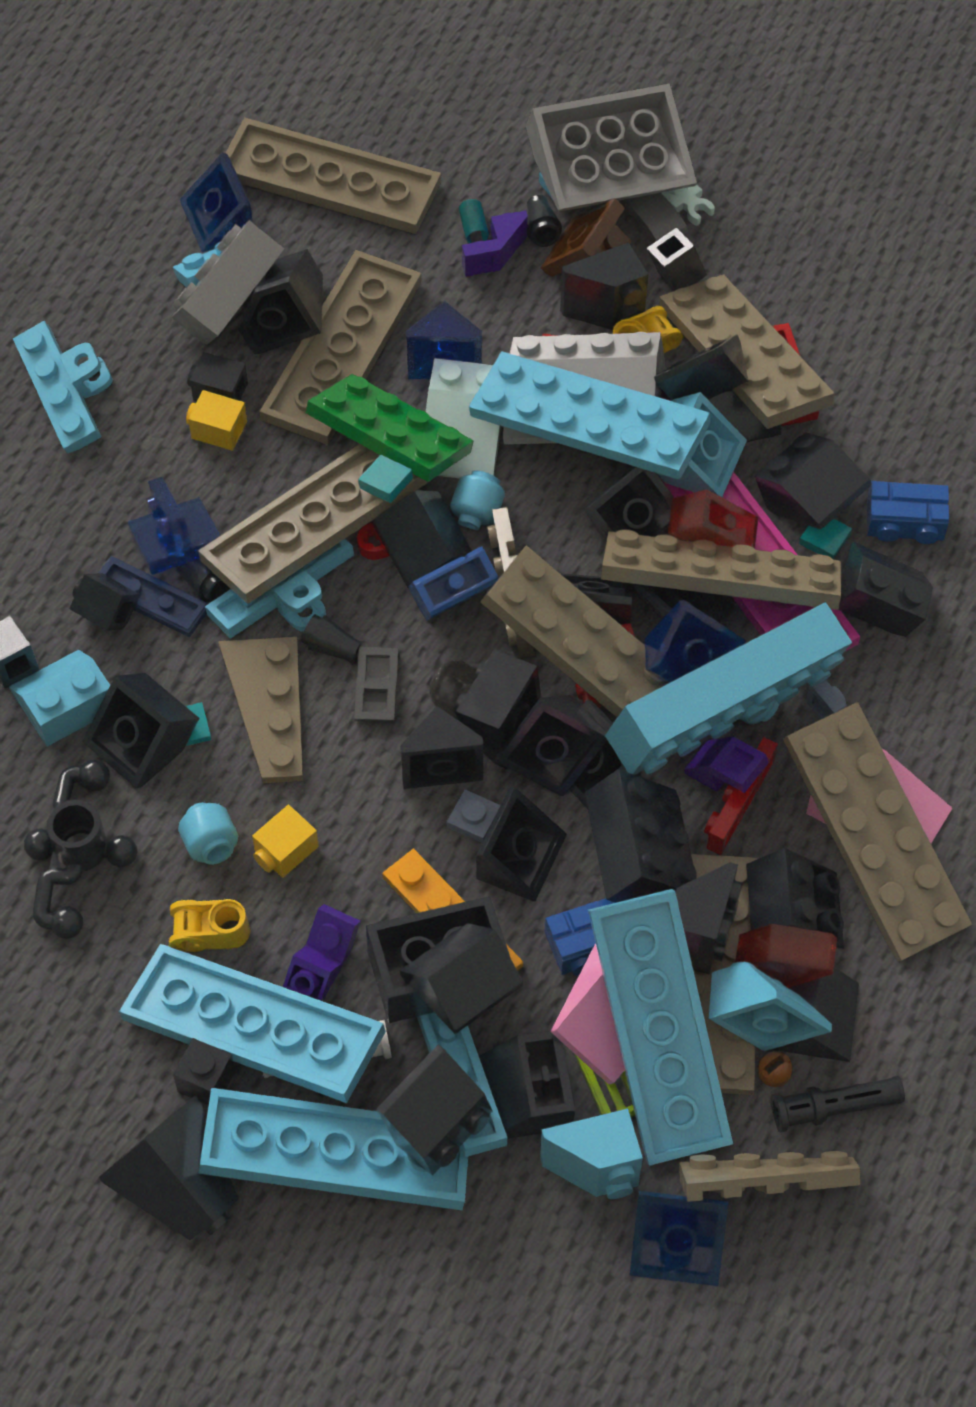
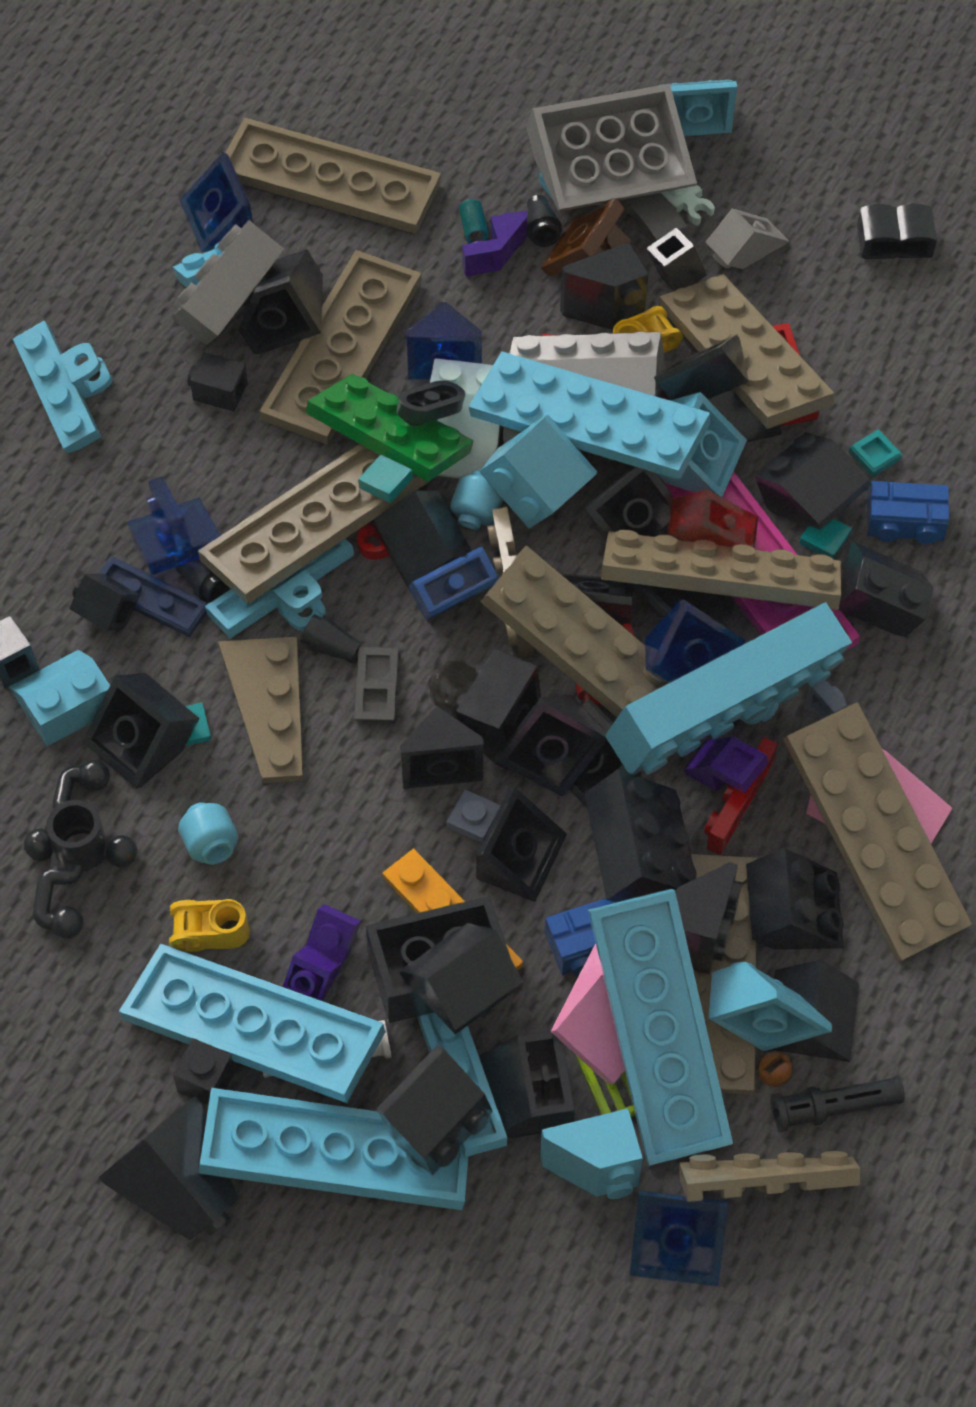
(216, 420): yellow brick -> none
(284, 842): yellow brick -> none
(430, 402): none -> black plate
(537, 471): none -> medium azure slope
(705, 106): none -> medium azure slope
(744, 239): none -> light grey slope
(788, 953): clear red slope -> none
(875, 453): none -> teal tile
(896, 231): none -> black brick

